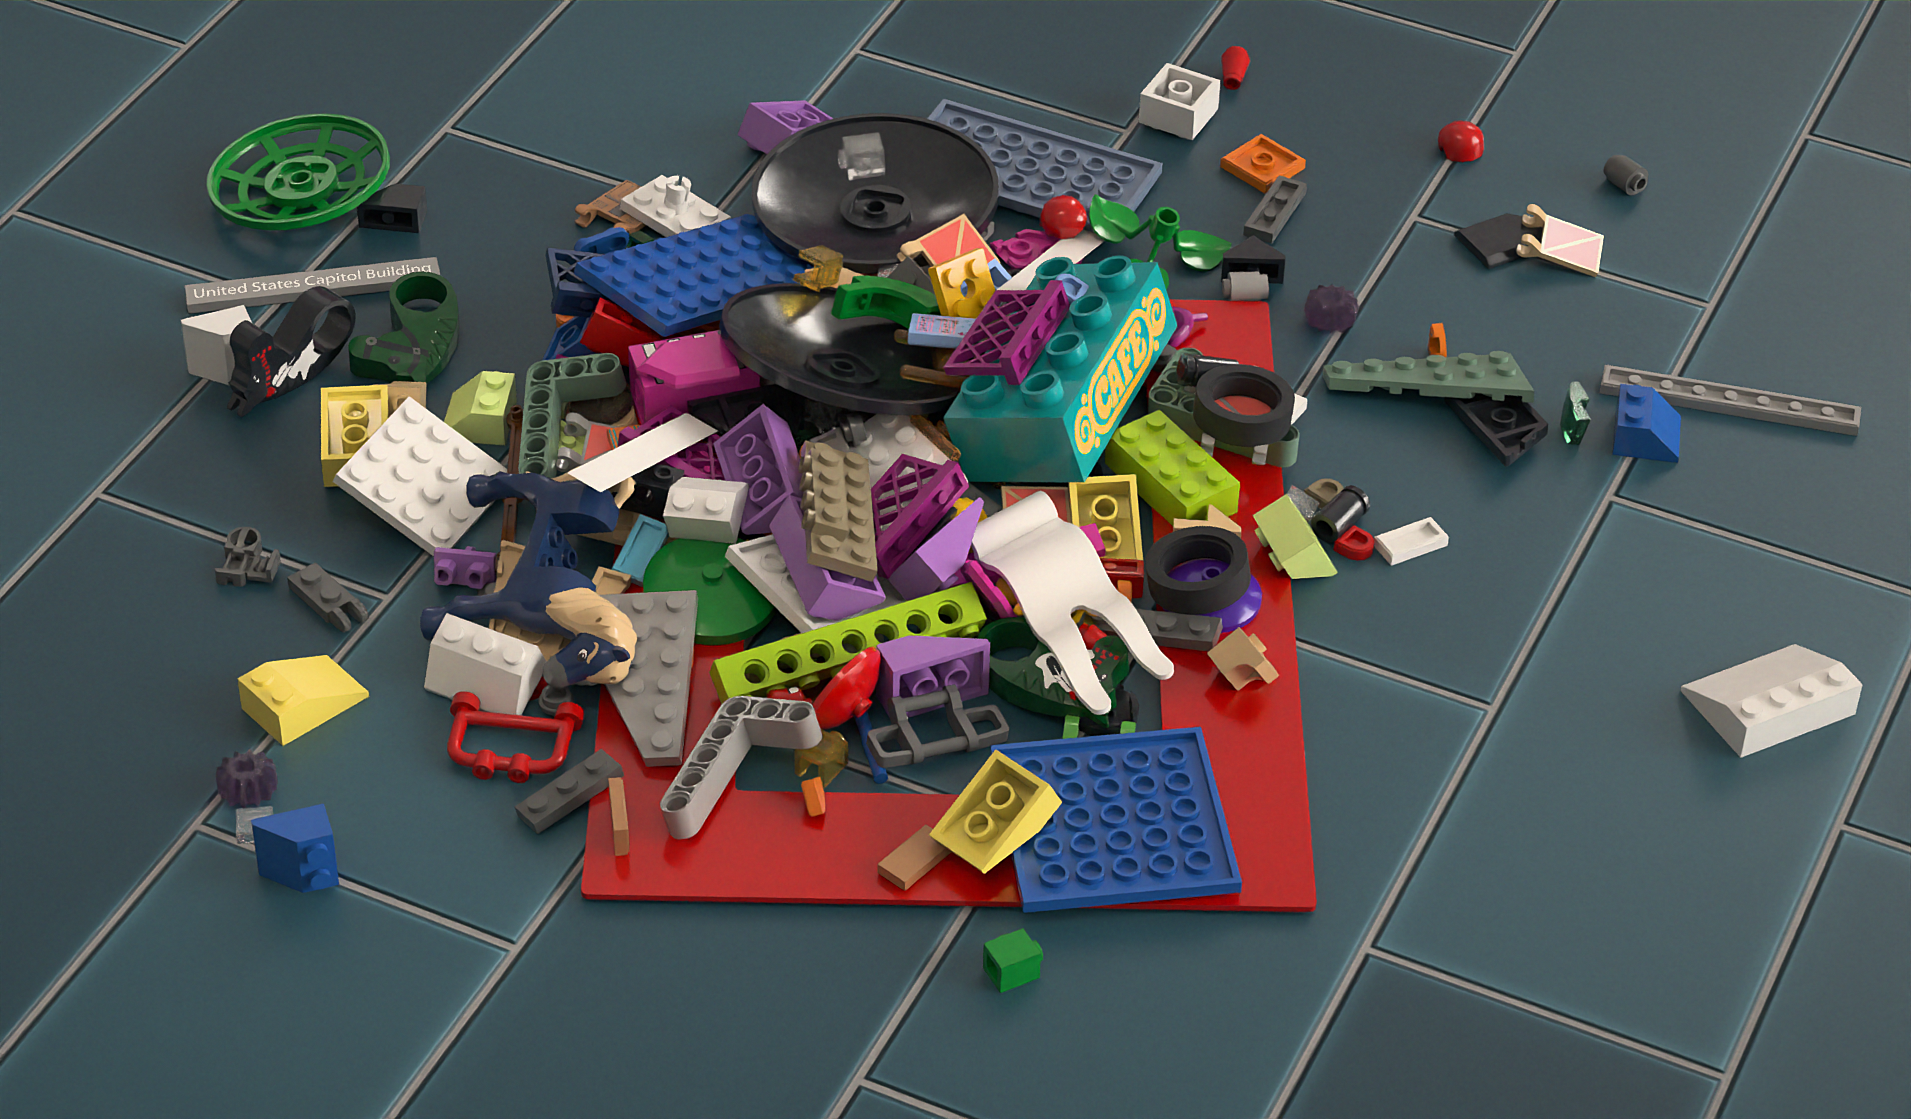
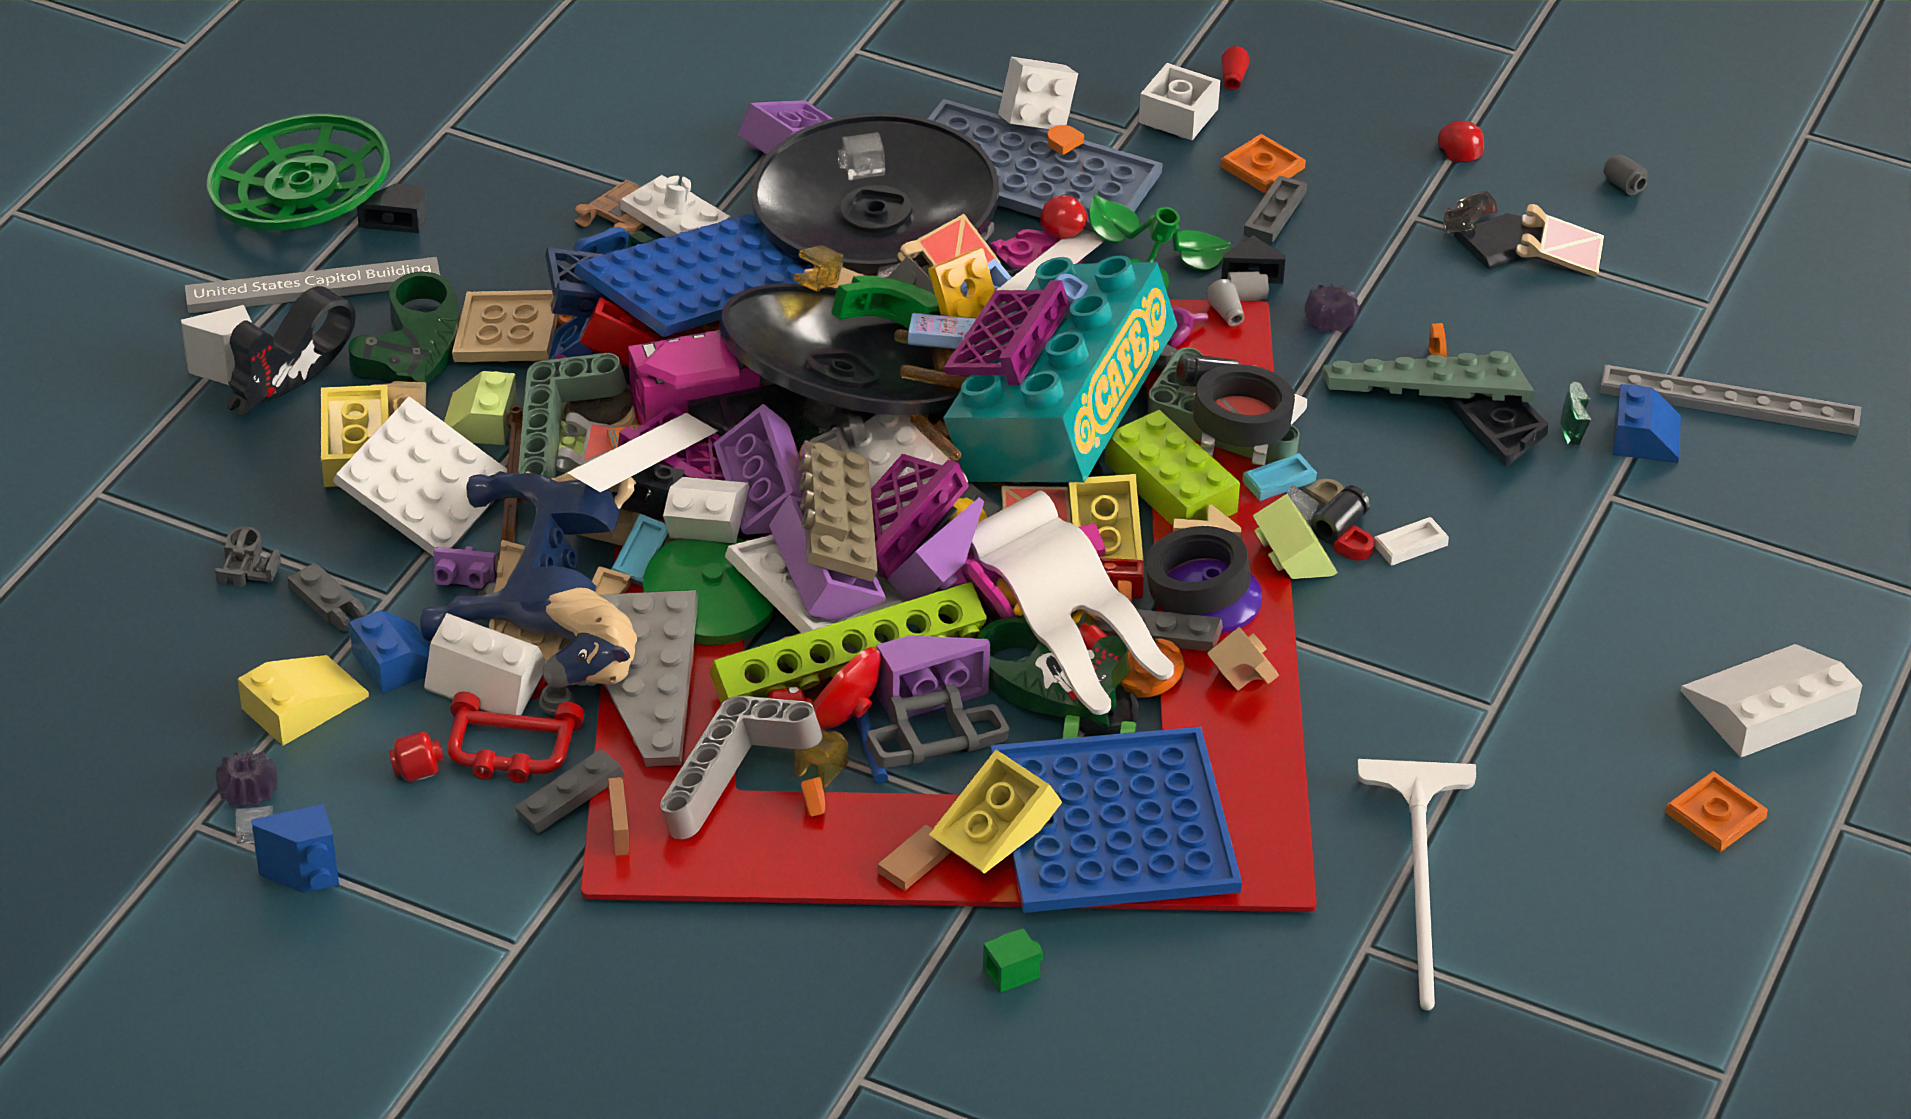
(389, 649): none -> blue slope
(415, 756): none -> red head
(505, 327): none -> tan plate
(1037, 93): none -> white brick
(1064, 138): none -> orange tile
(1144, 683): none -> orange tile
(1225, 300): none -> light grey cone
(1279, 476): none -> medium azure tile
(1418, 784): none -> white piece
(1468, 212): none -> clear smoke tile
(1716, 811): none -> orange tile

